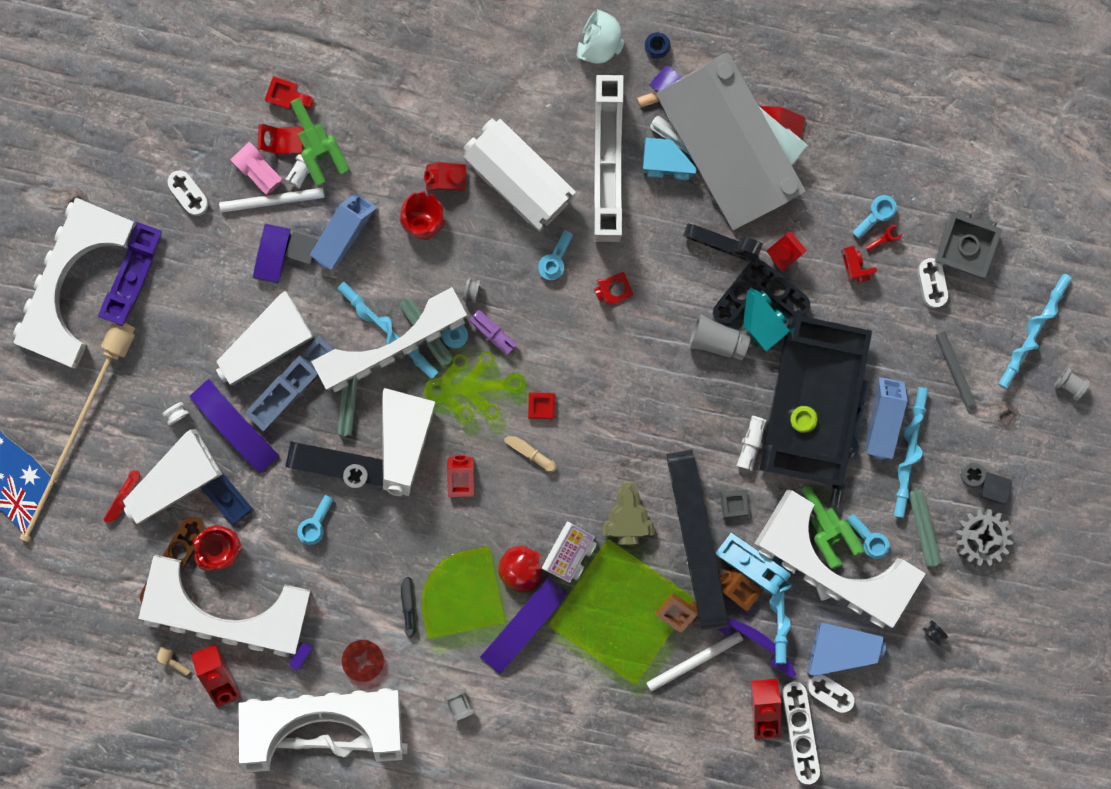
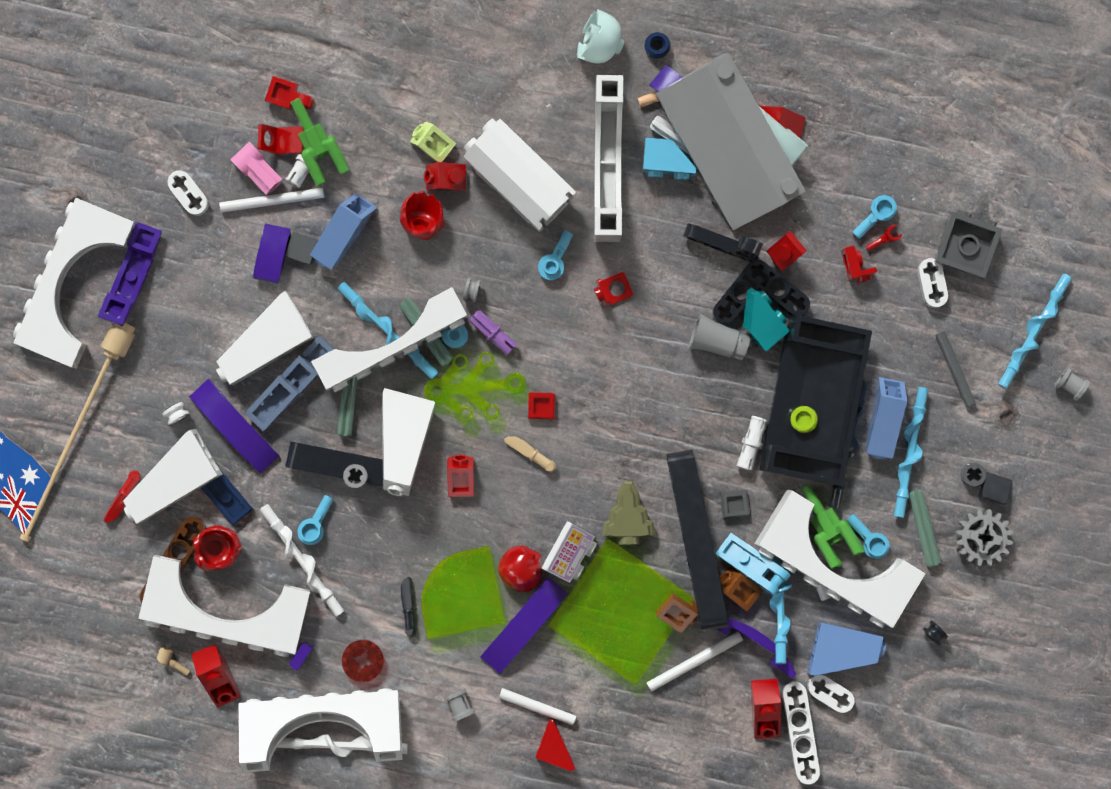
(306, 561): none -> white piece
(432, 141): none -> yellowish green bracket
(537, 706): none -> white bar
(553, 749): none -> red slope

